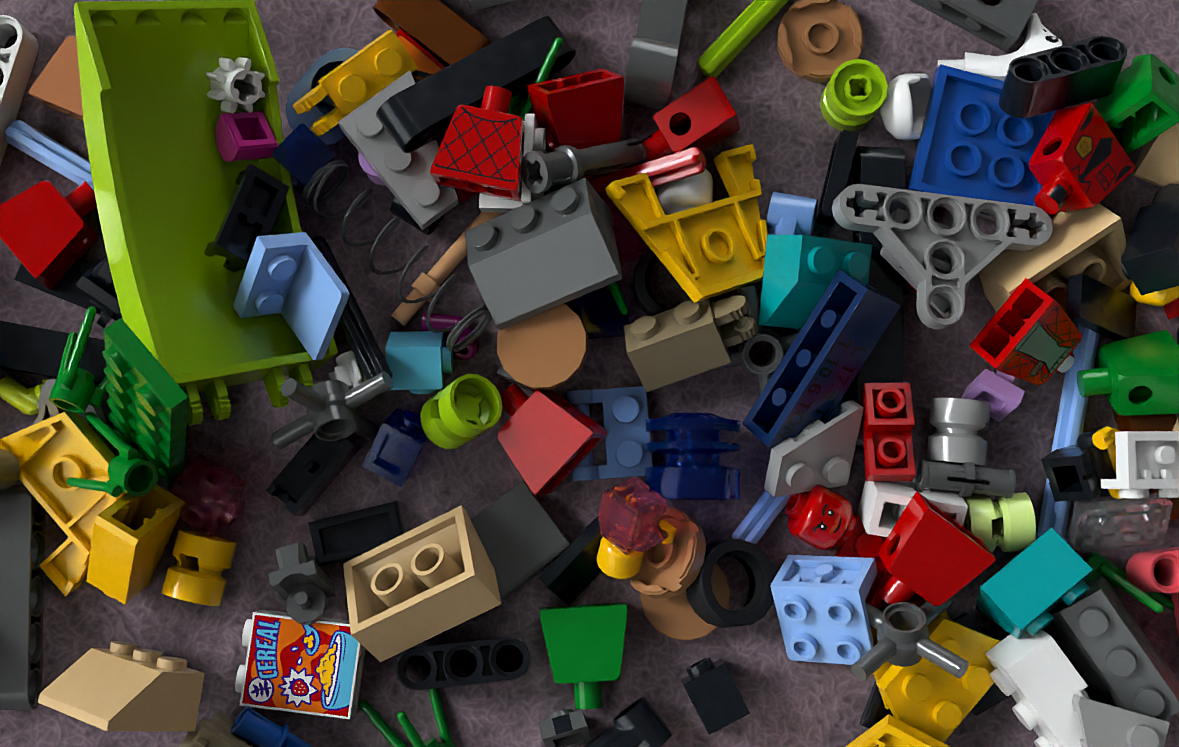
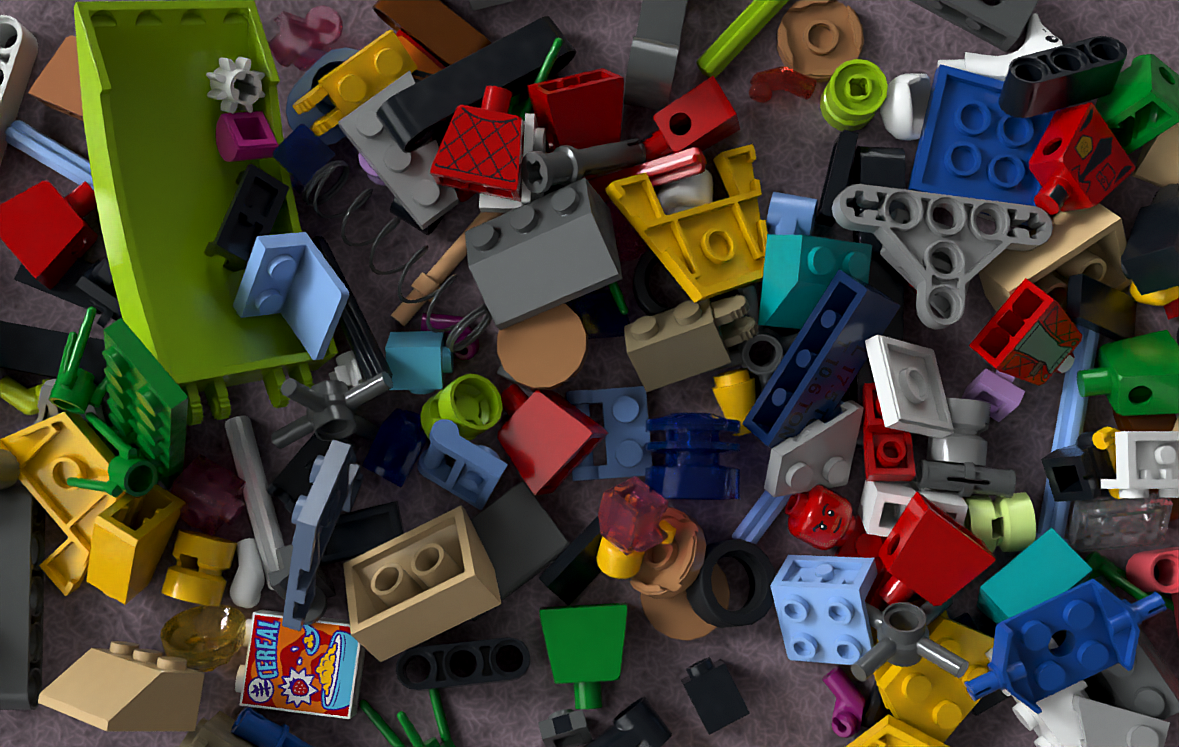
(204, 636): none -> clear yellow piece
(249, 578): none -> white arm
(256, 497): none -> white axle
(307, 38): none -> clear pink hips
(334, 490): none -> sand blue wing
(475, 468): none -> medium blue plate
(735, 395): none -> yellow cone
(777, 79): none -> clear red arm
(848, 705): none -> magenta arm
(909, 387): none -> white tile
(1098, 635): none -> blue plate

